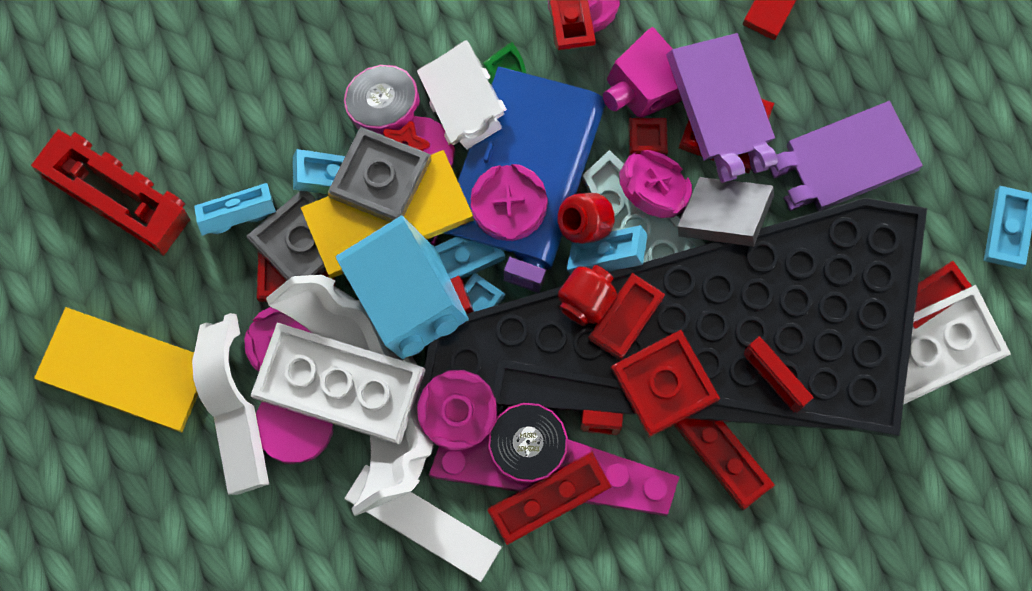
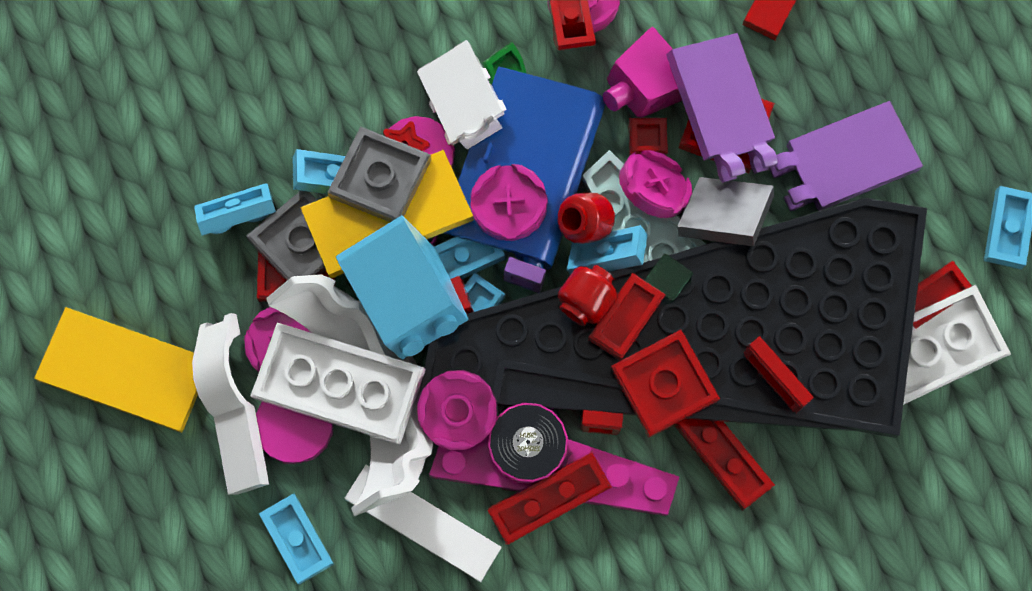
(63, 157): red brick -> none
(296, 539): none -> medium azure plate
(381, 98): tile -> none
(669, 276): none -> clear green piece

